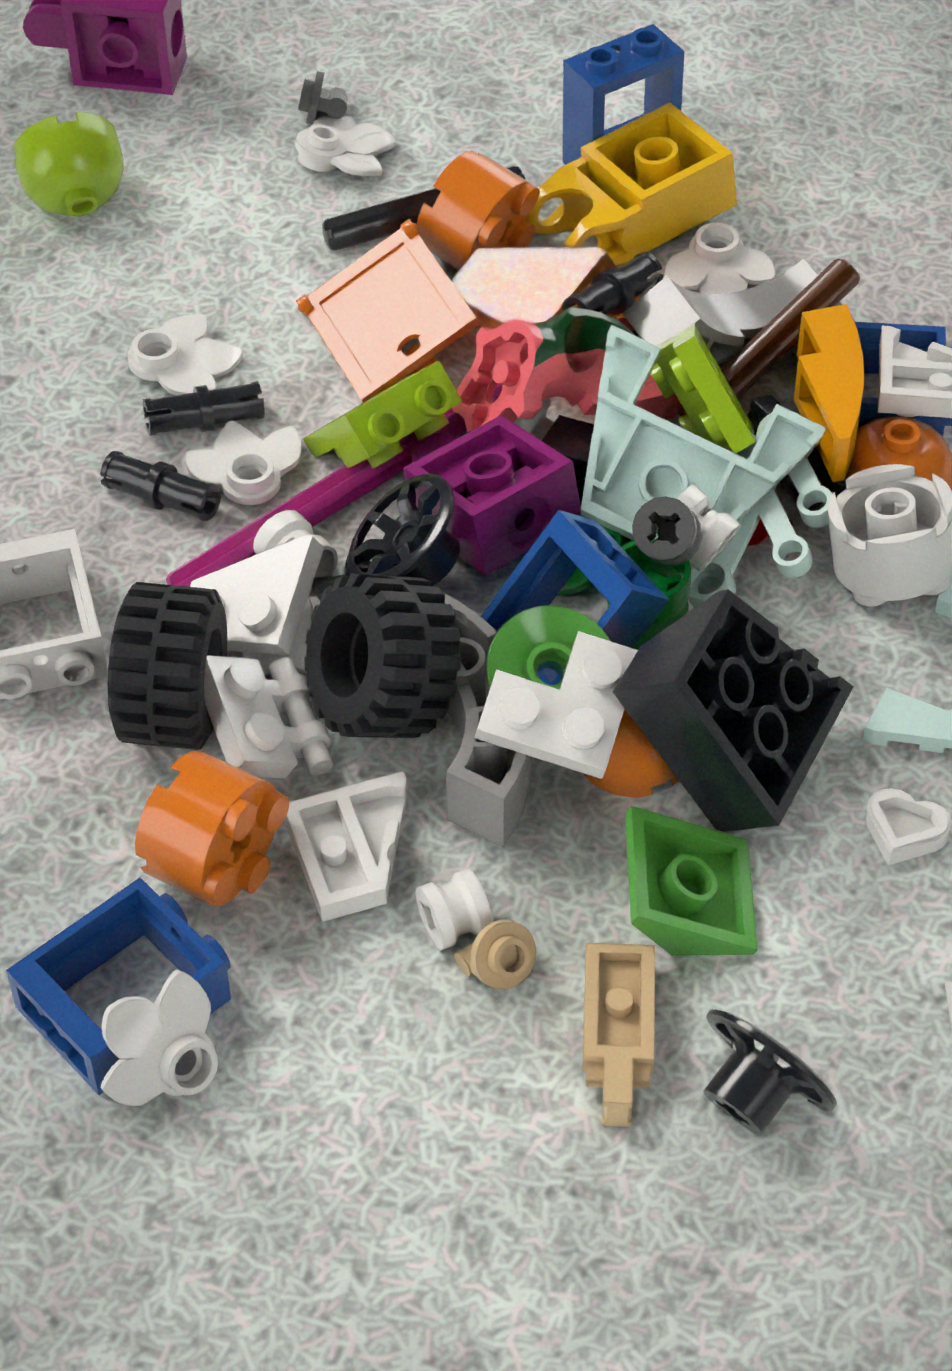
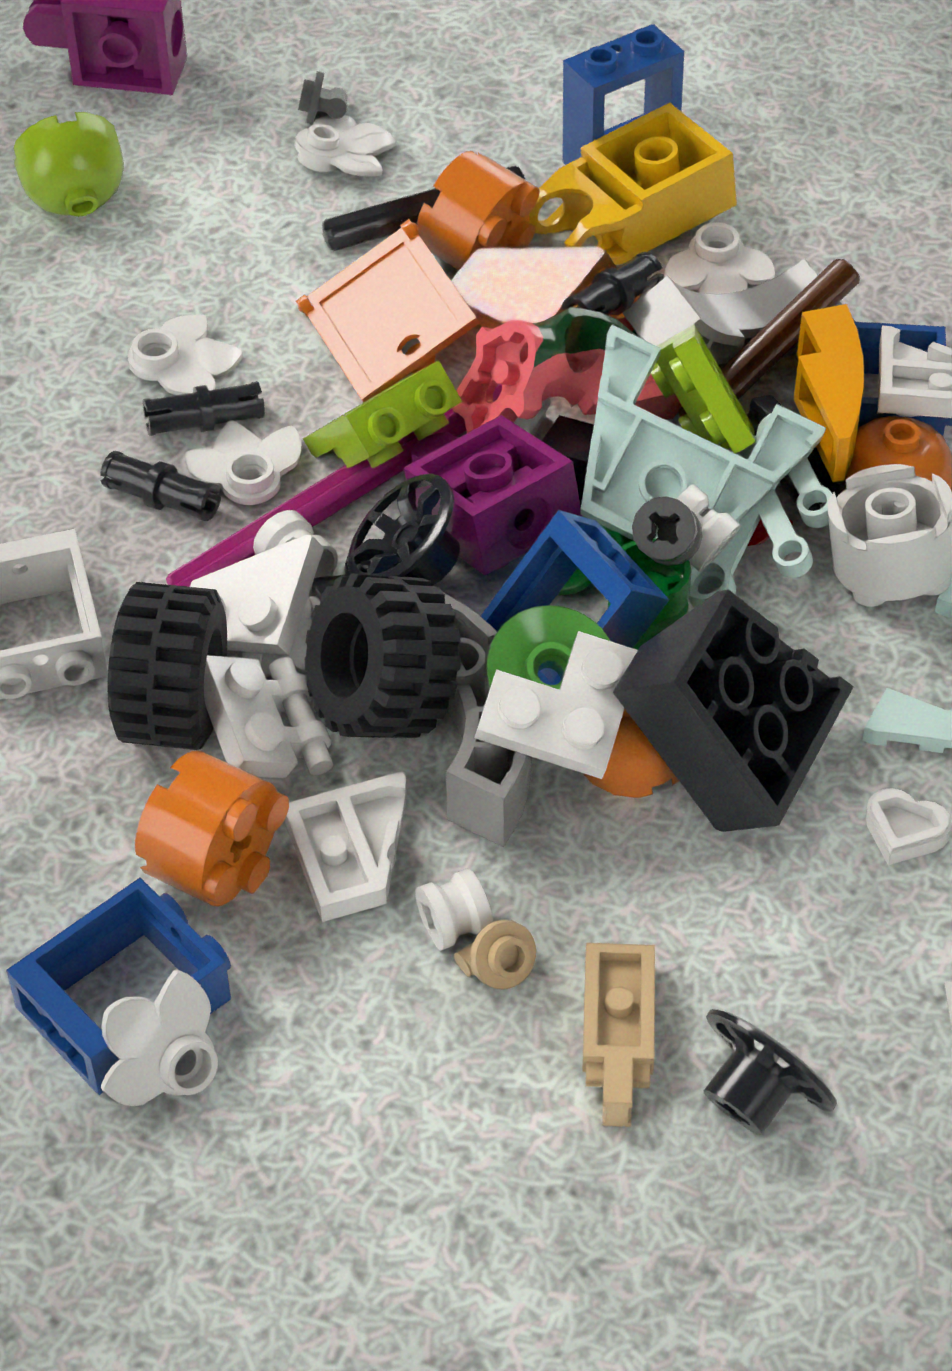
(689, 886): bright green slope -> none

